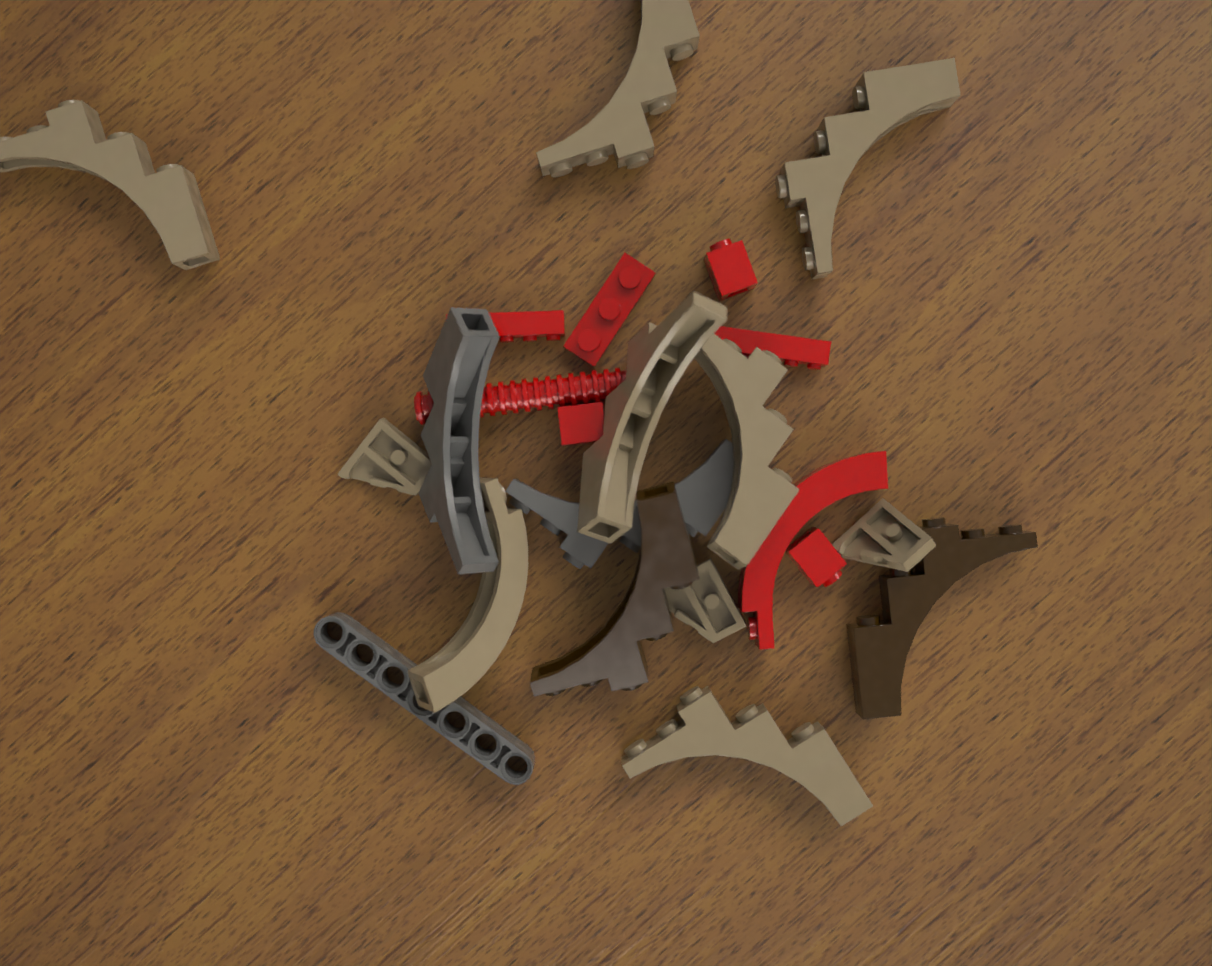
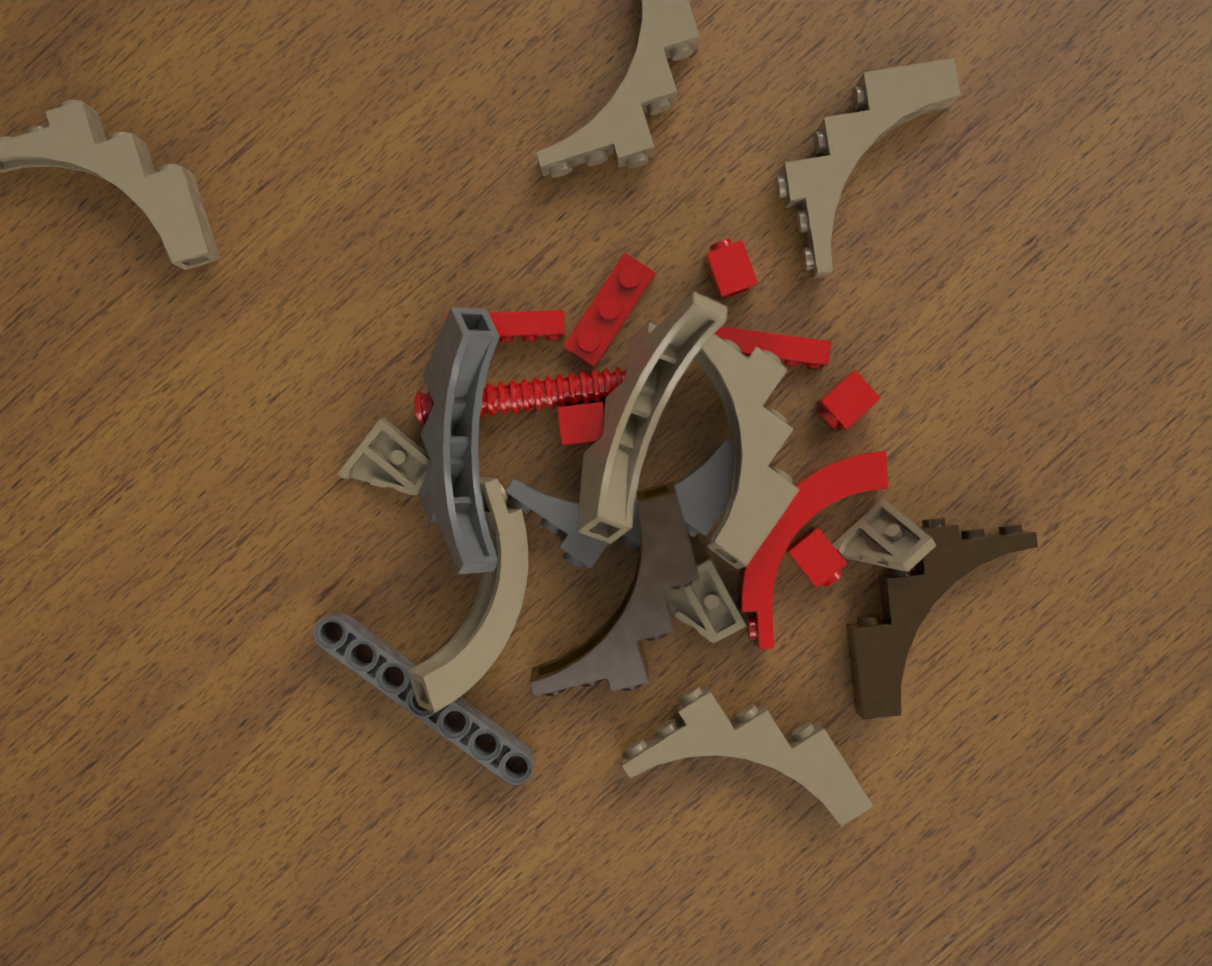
(846, 401): none -> red brick

